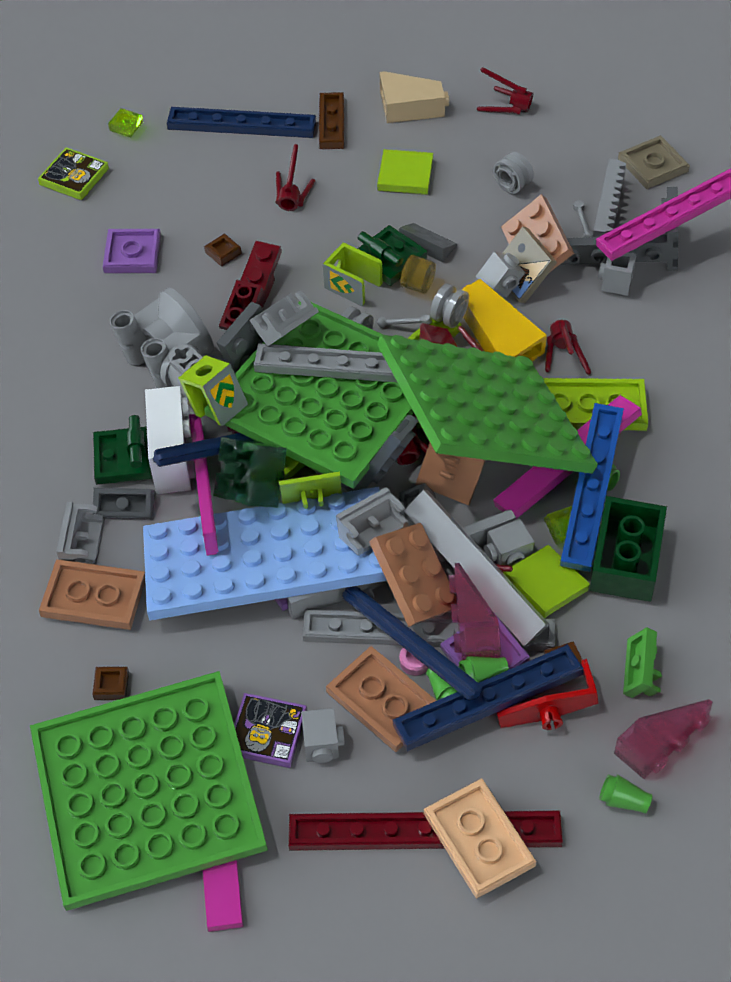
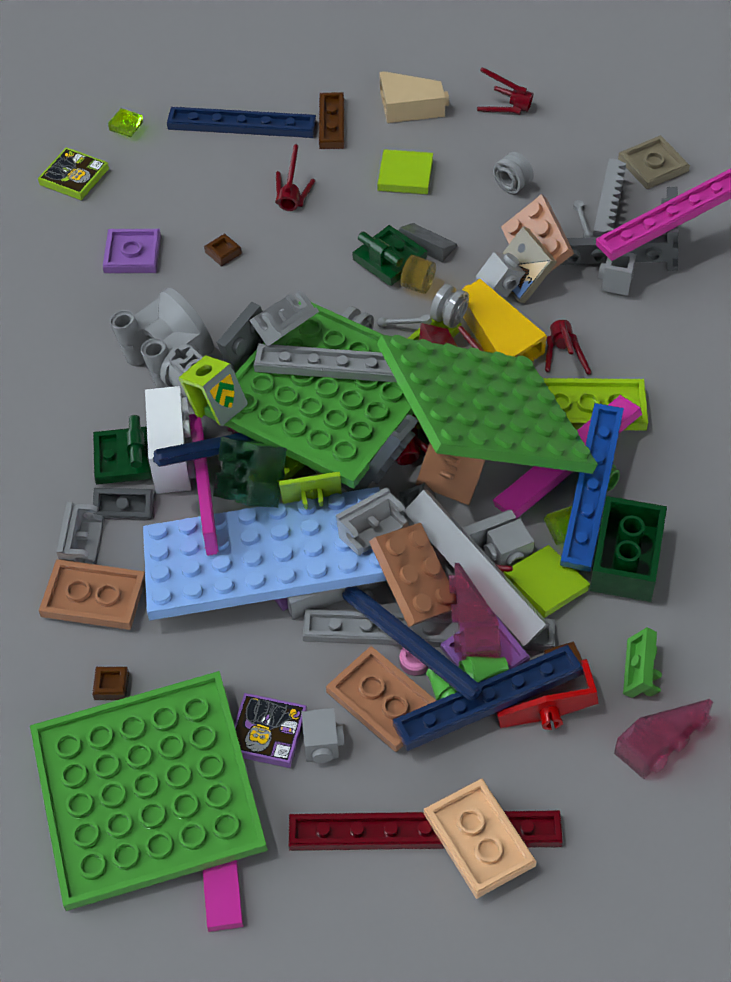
(254, 283): dark red slope -> none
(350, 271): lime piece -> none
(623, 794): bright green cone -> none

